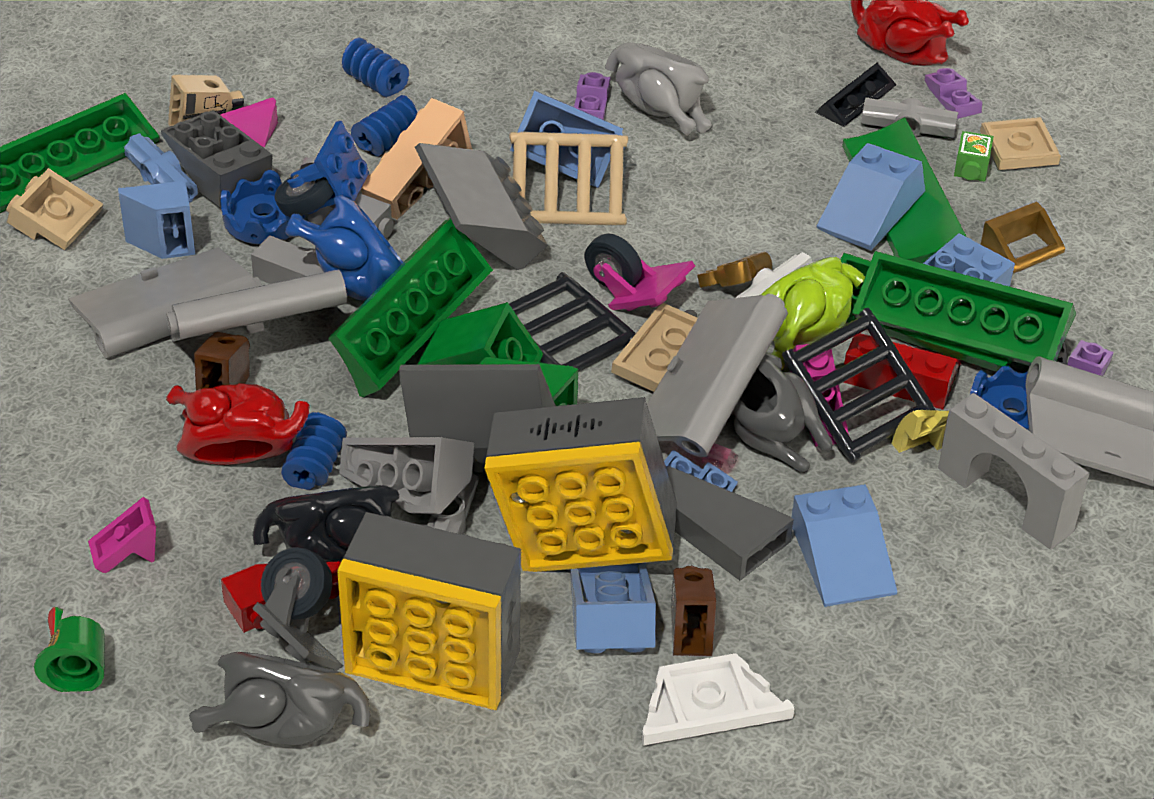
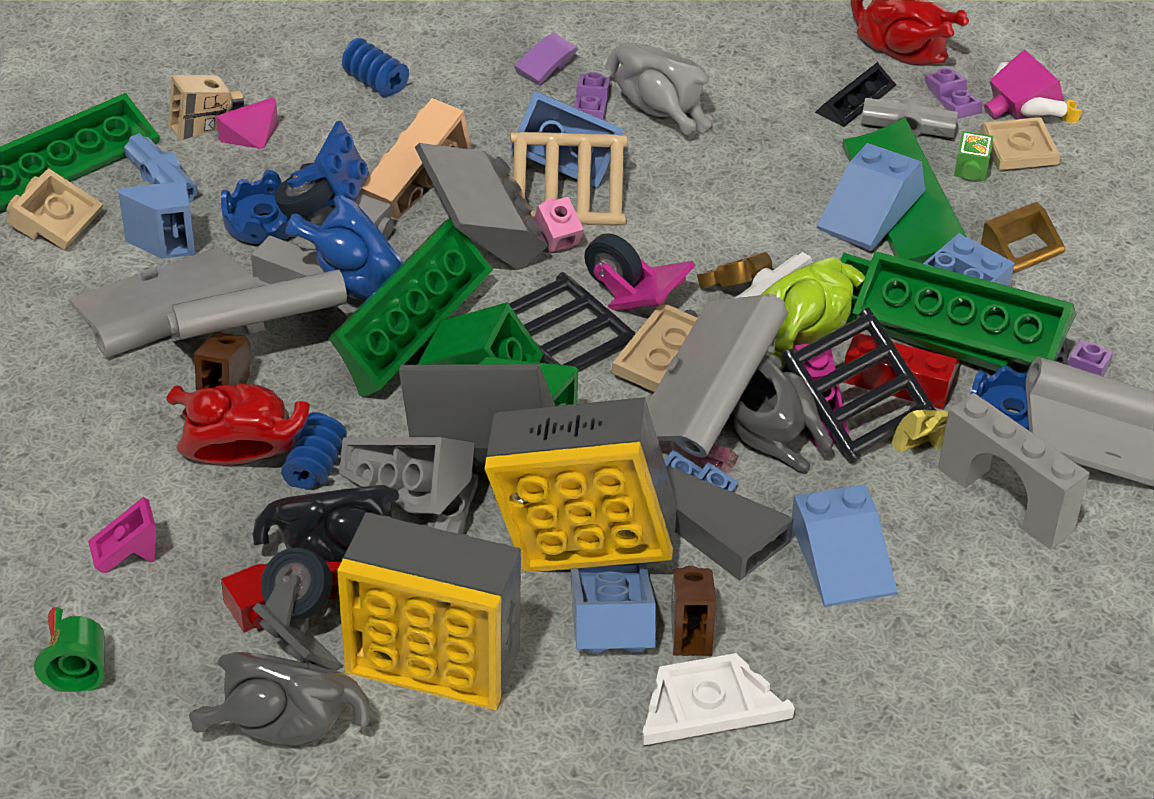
(216, 154): dark grey slope -> none
(384, 126): blue piece -> none
(545, 57): none -> medium lavender slope
(559, 223): none -> bright pink brick
(1028, 91): none -> dark pink torso

